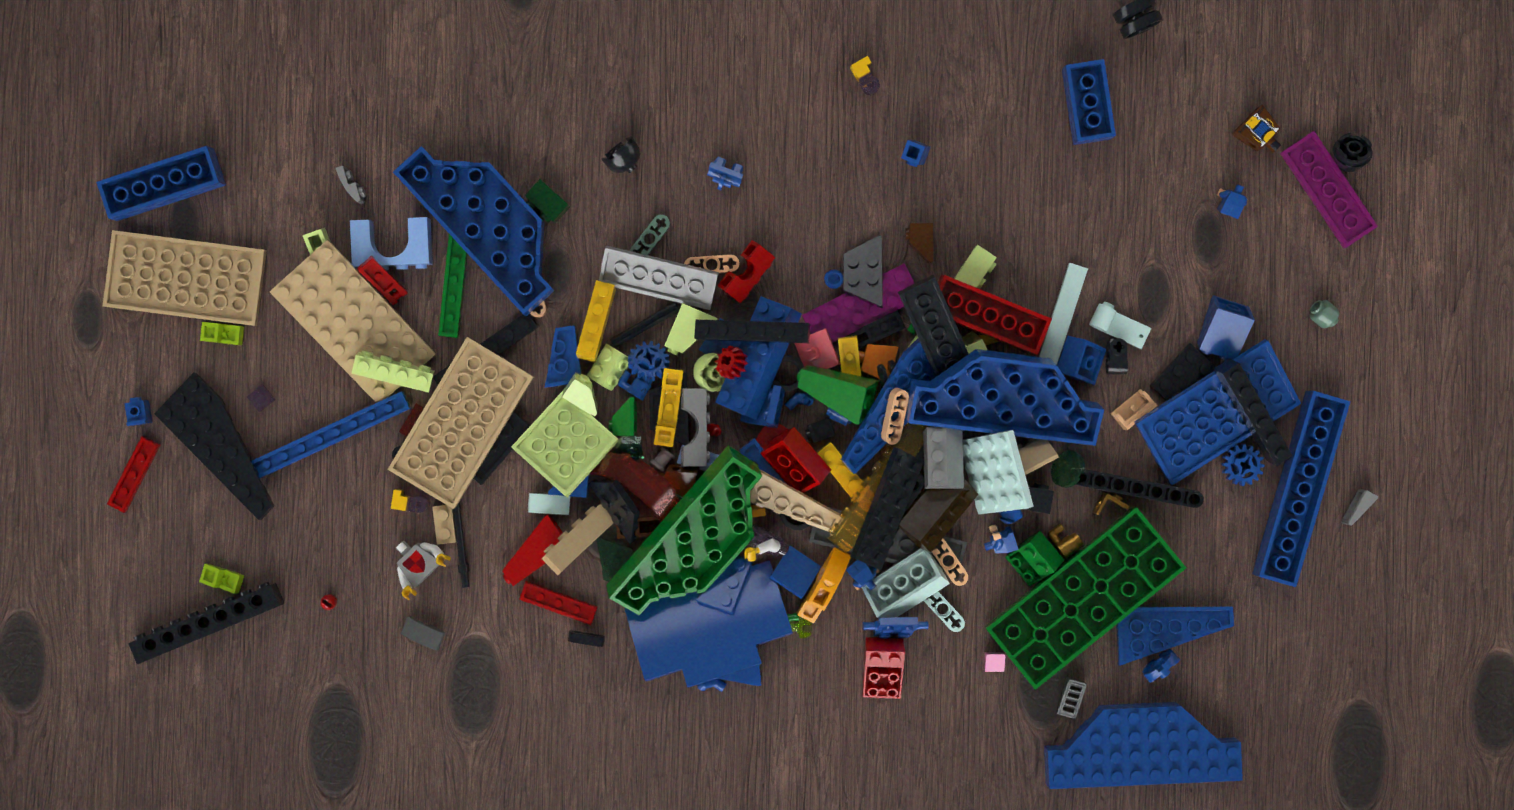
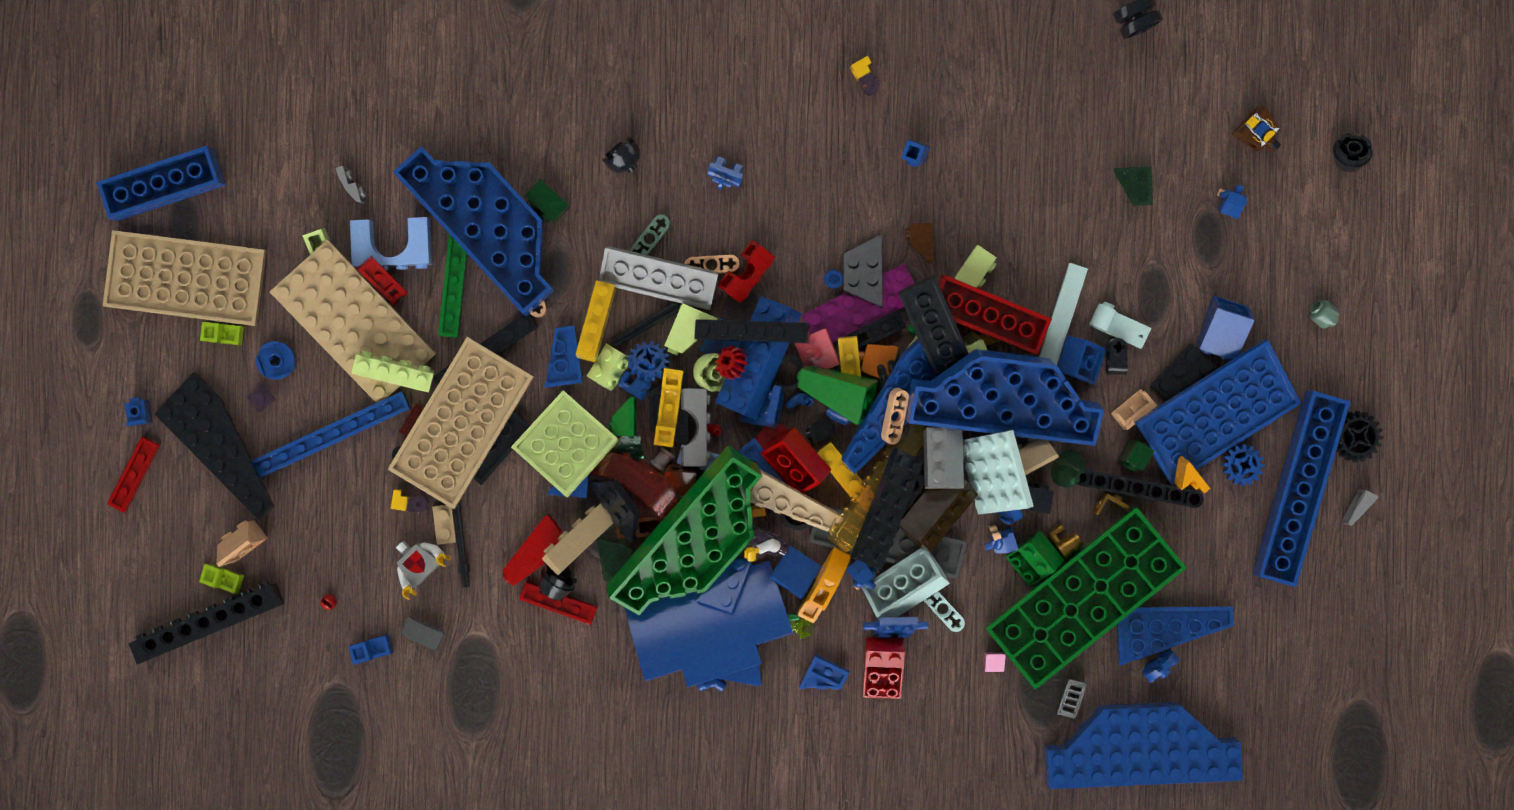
(239, 543): none -> light nougat slope
(266, 355): none -> blue plate
(370, 649): none -> blue slope
(548, 504): light aqua slope -> none
(555, 585): none -> black cone
(581, 393): yellowish green slope -> none
(586, 638): black beam -> none
(824, 674): none -> blue wing
(960, 569): light nougat beam -> none
(1088, 102): blue brick -> none
(1135, 455): none -> dark green brick
(1136, 184): none -> clear green wing
(1187, 474): none -> light orange slope
(1253, 412): black brick -> none
(1328, 189): magenta plate -> none
(1369, 445): none -> black gear

